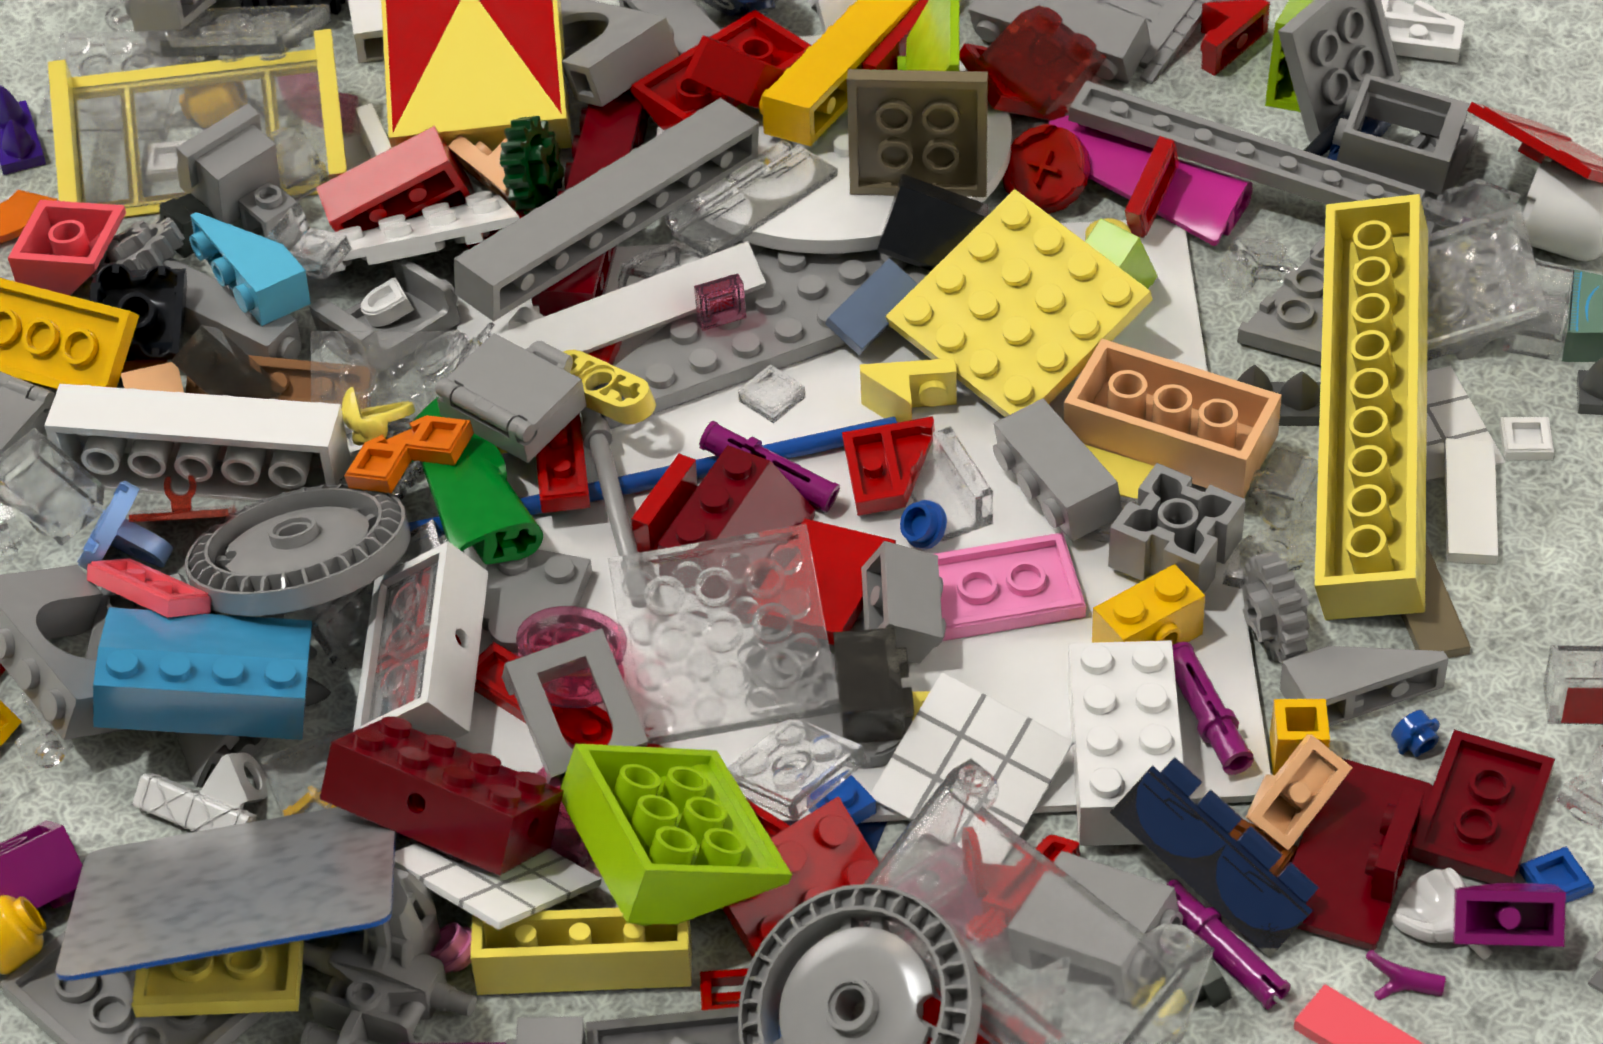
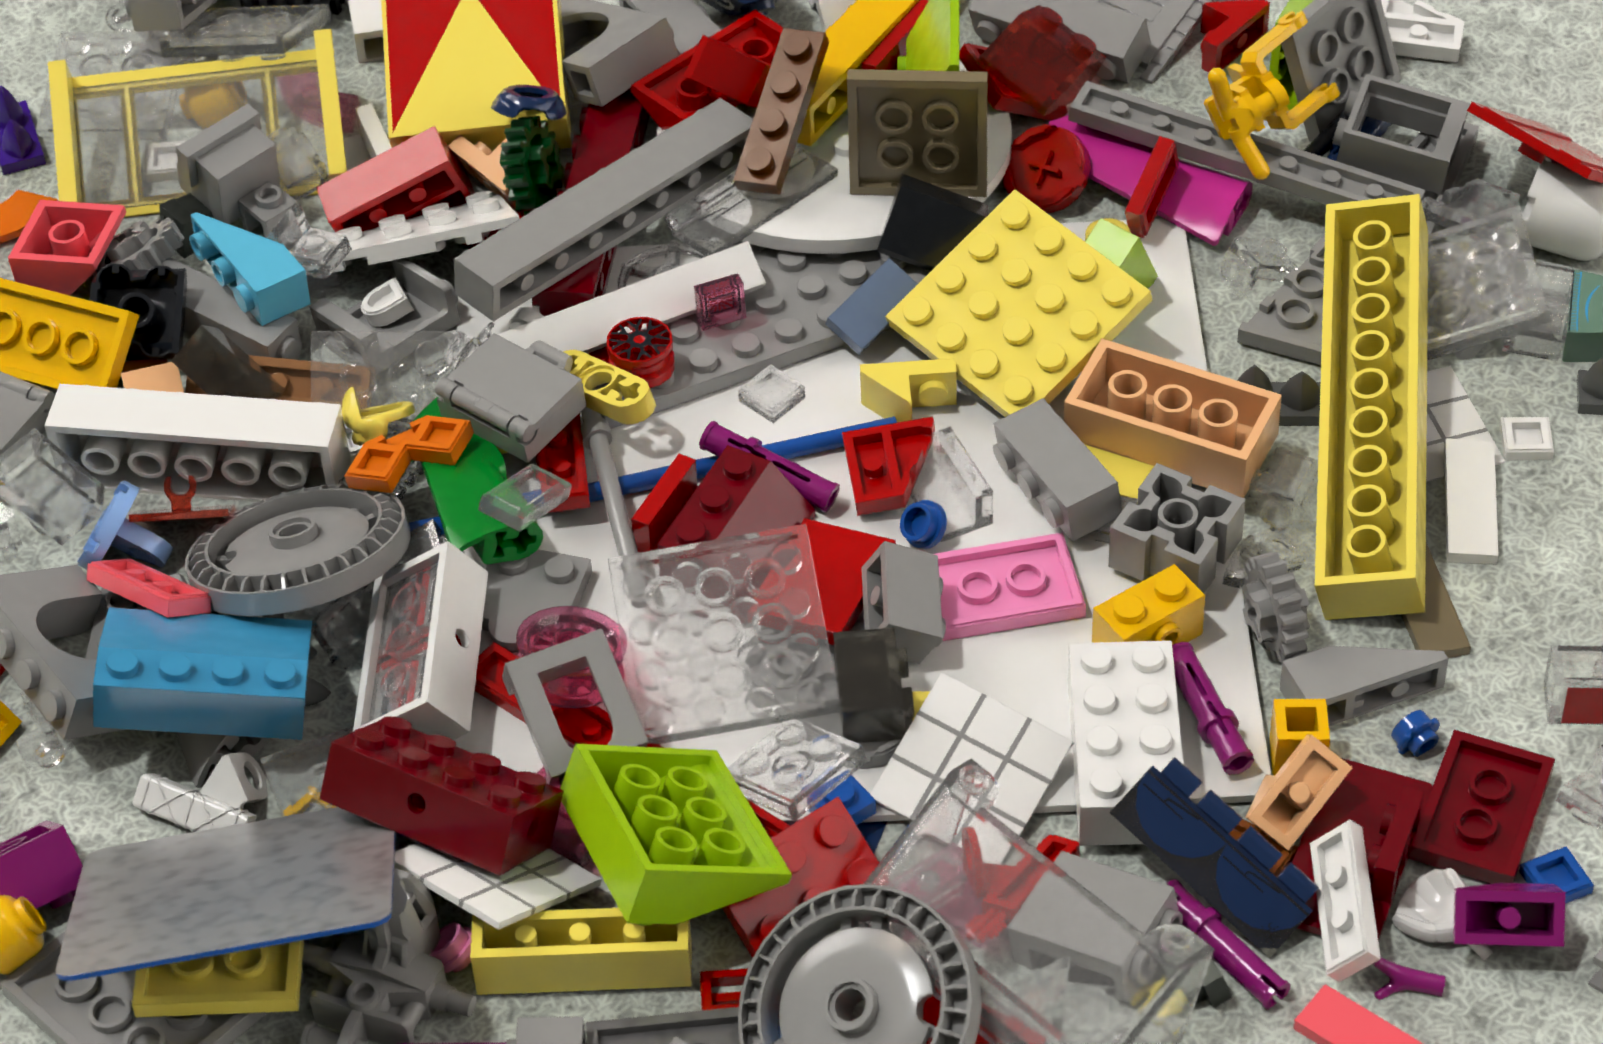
(525, 497): none -> clear tile
(529, 97): none -> dark blue piece
(642, 352): none -> red wheel
(781, 111): none -> plate
(1259, 96): none -> yellow piece
(1344, 901): none -> white tile

